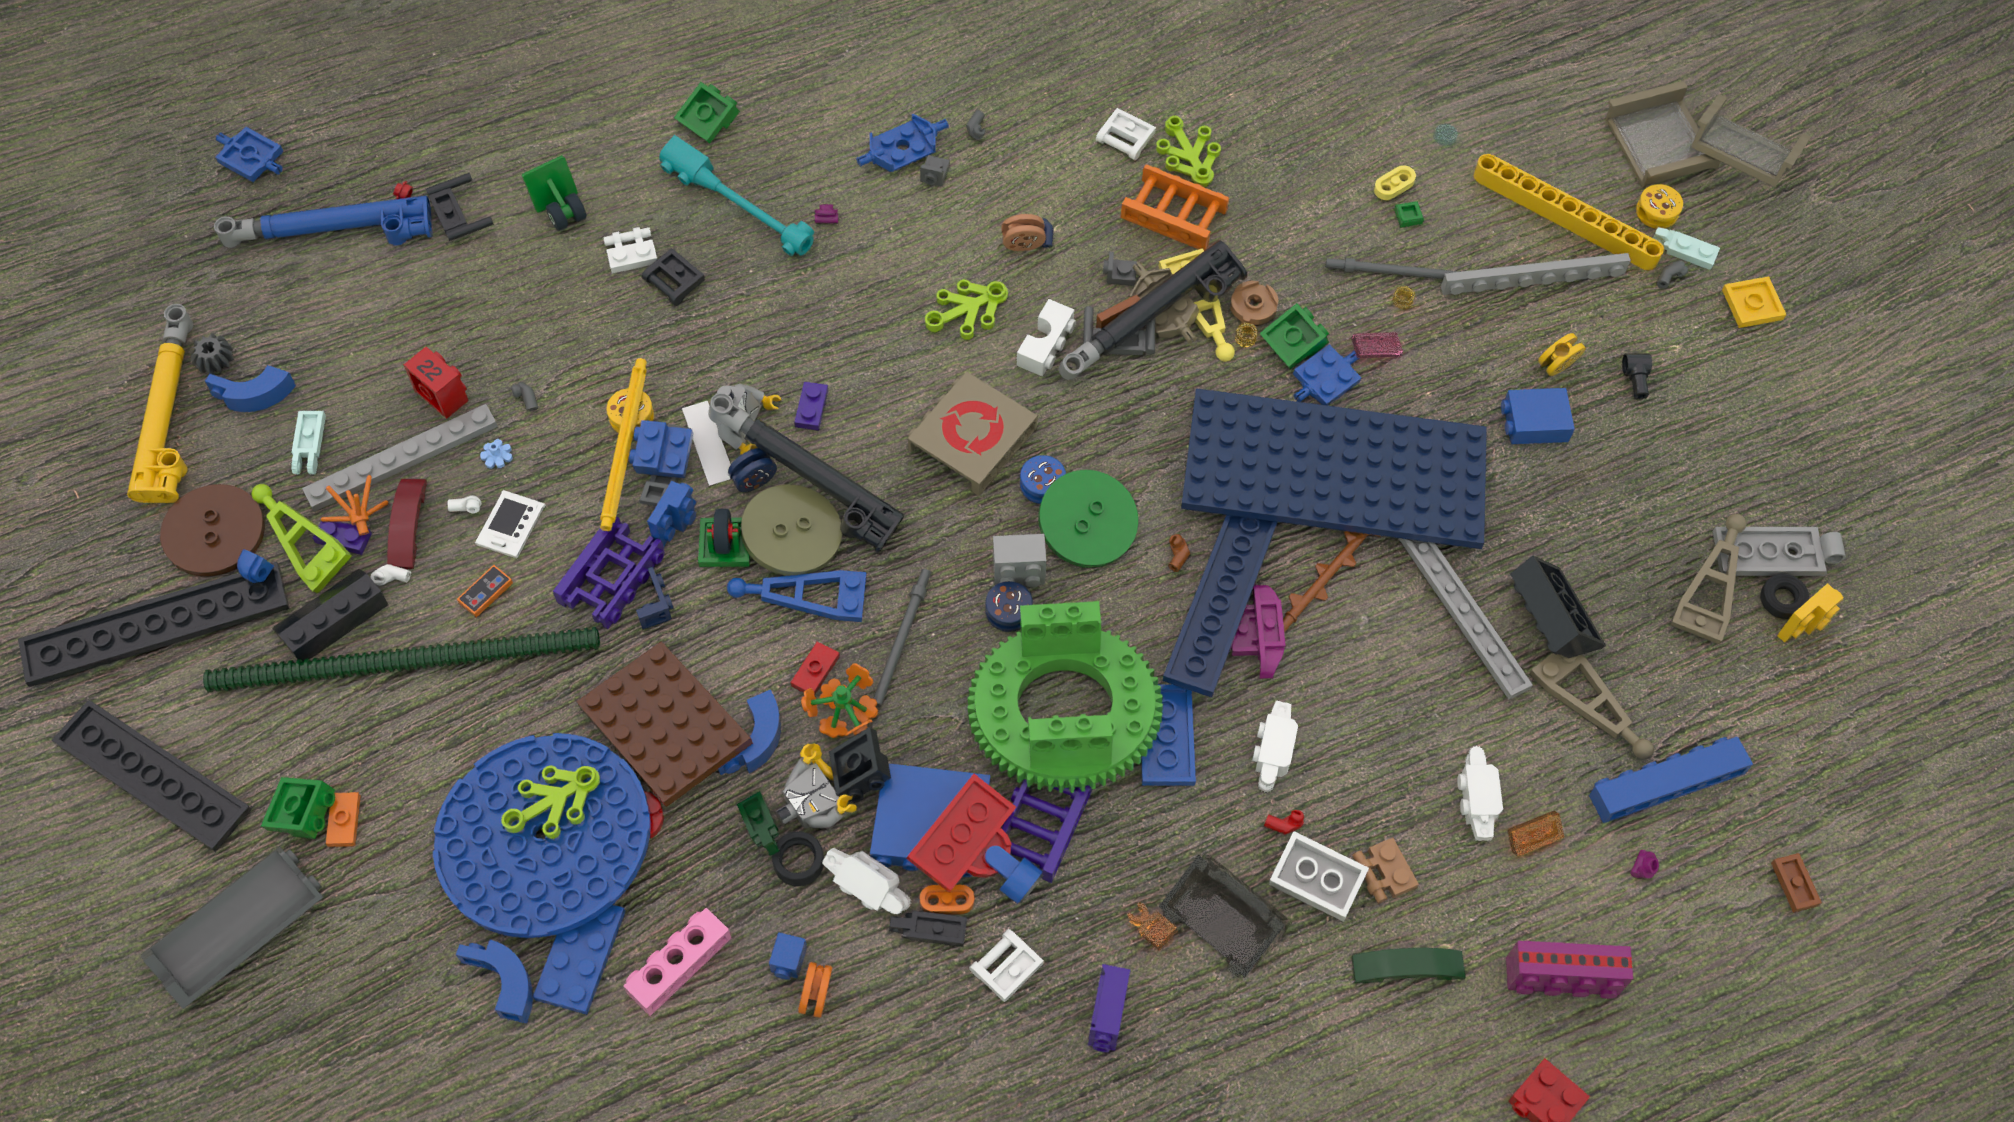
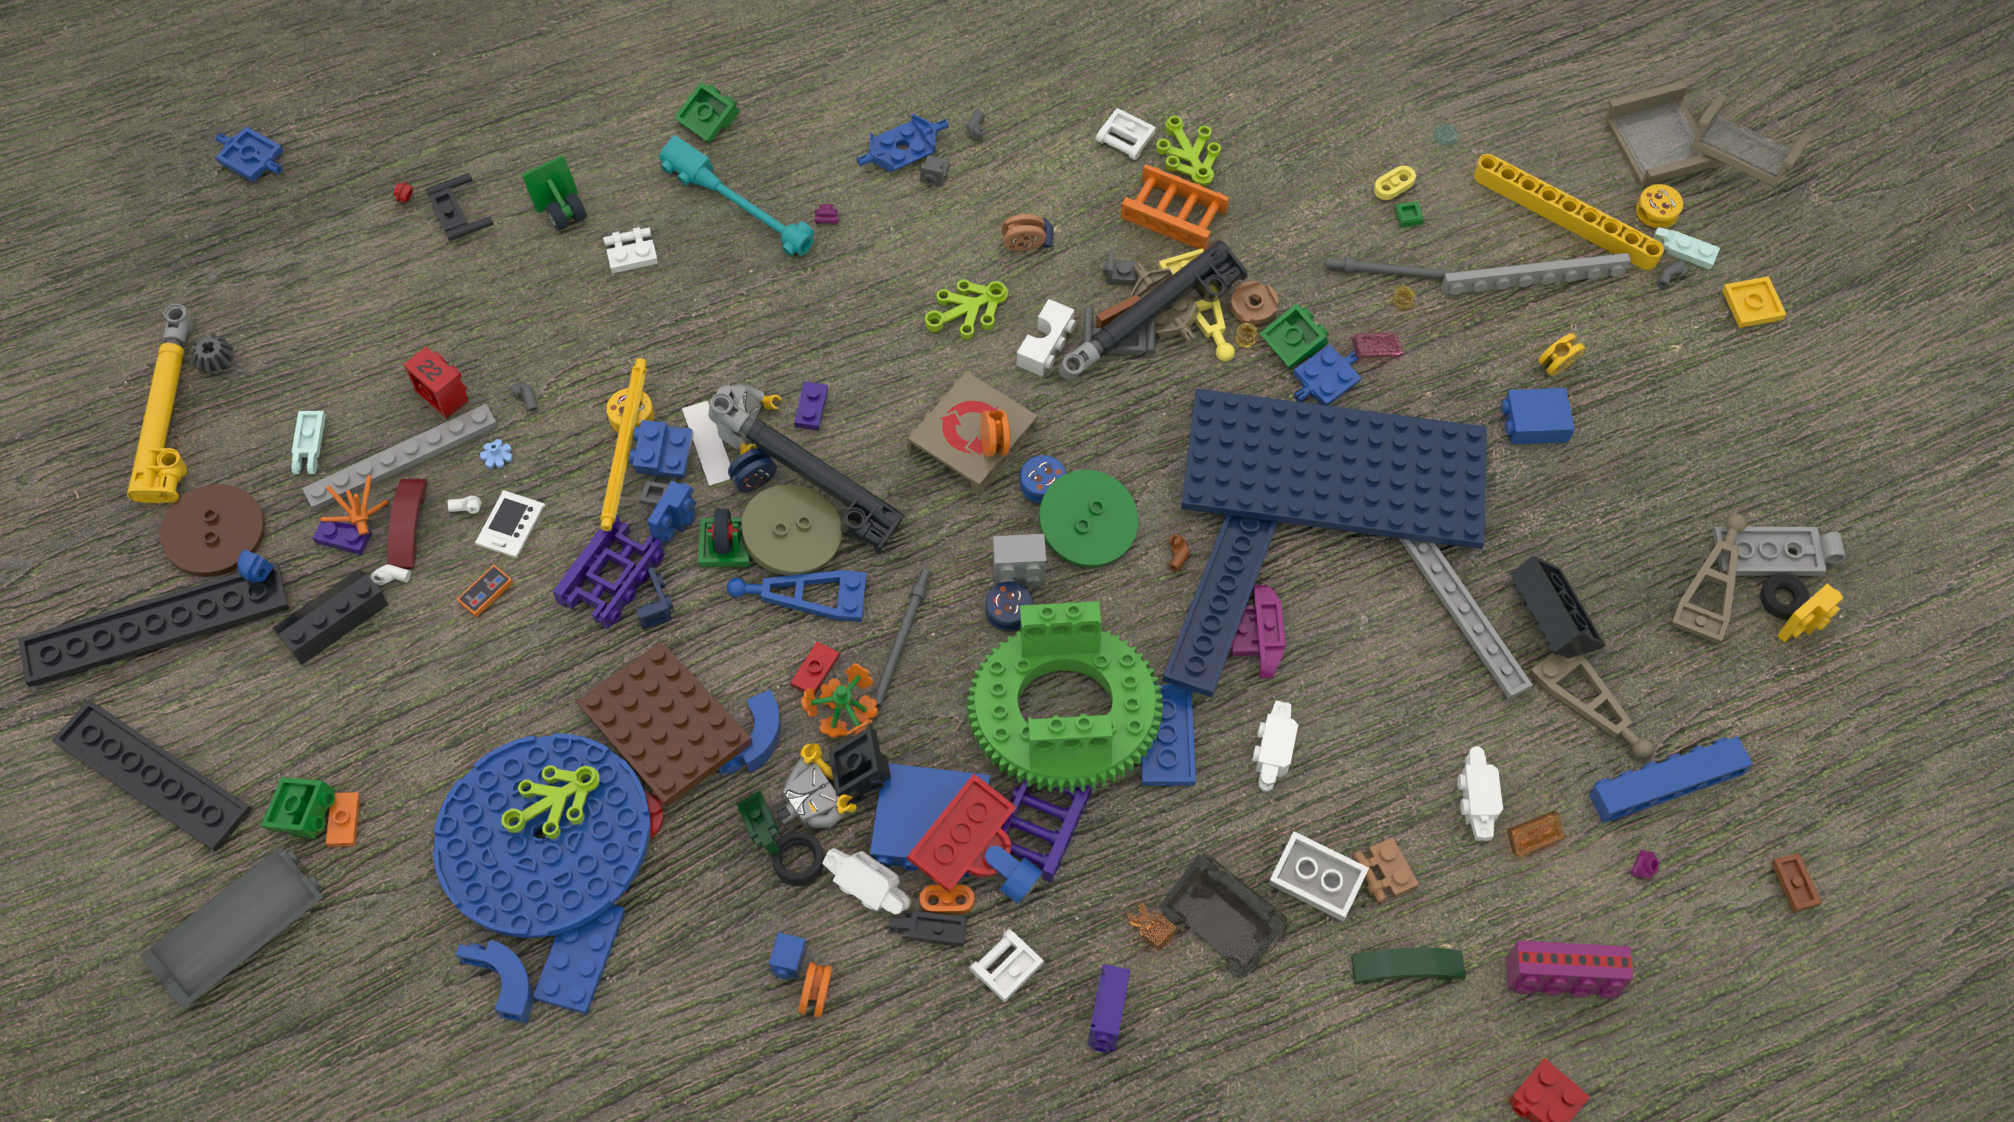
(255, 394): blue arch -> none
(325, 563): lime plate -> none
(399, 219): blue piece -> none
(399, 659): dark green piece -> none
(653, 996): bright pink brick -> none
(678, 271): black plate -> none
(995, 433): none -> orange head
(1288, 824): red arm -> none
(1325, 573): dark orange plant -> none
(1638, 368): black pin -> none

